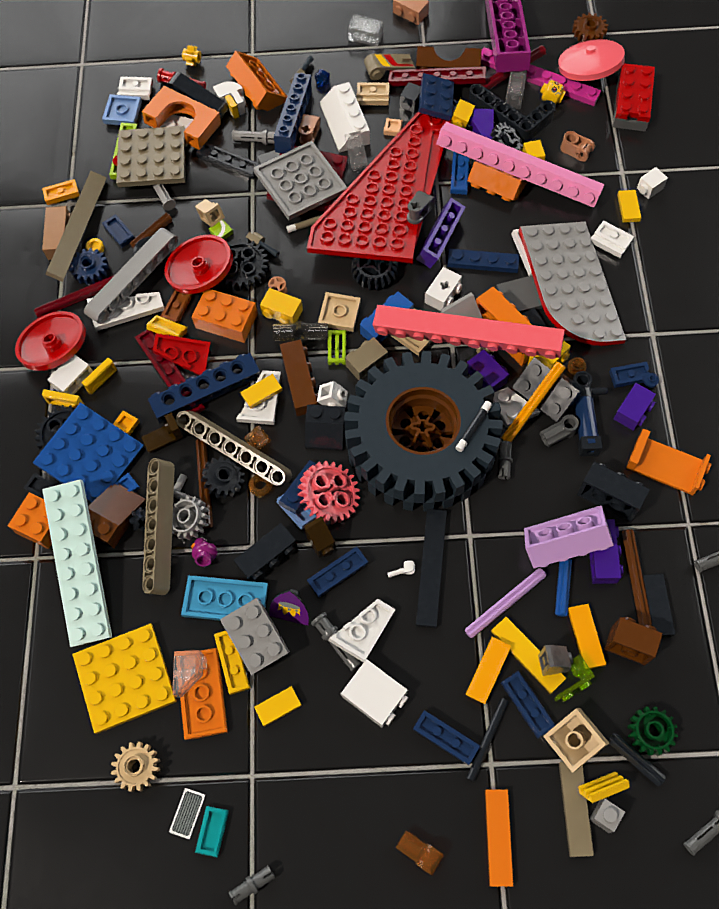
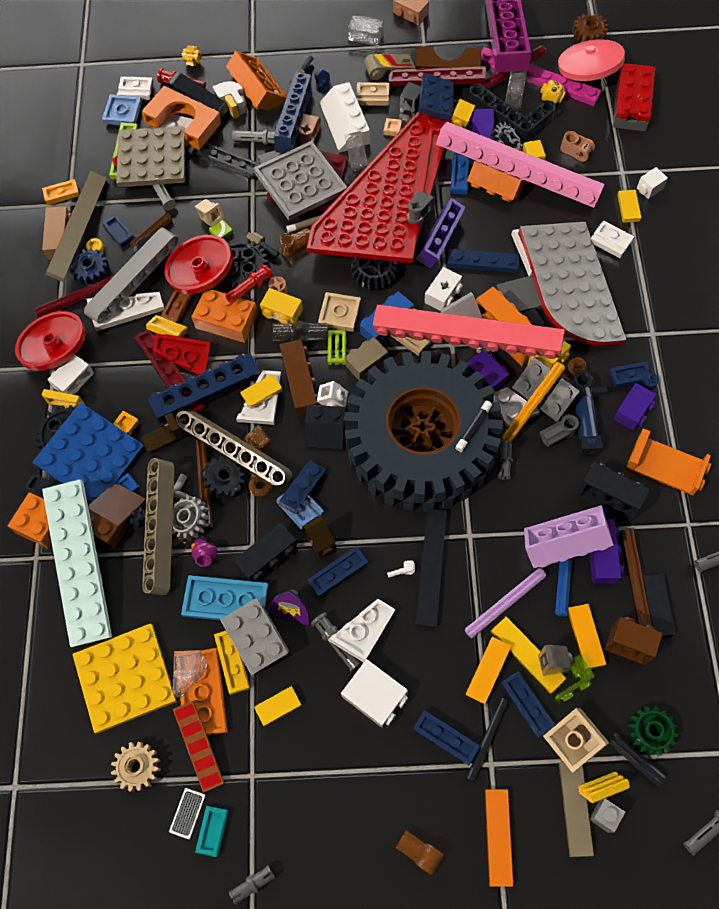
(99, 376): yellow tile -> none
(198, 746): none -> tile
(254, 280): none -> red pin
(291, 242): none -> clear orange piece
(332, 509): coral gear -> none

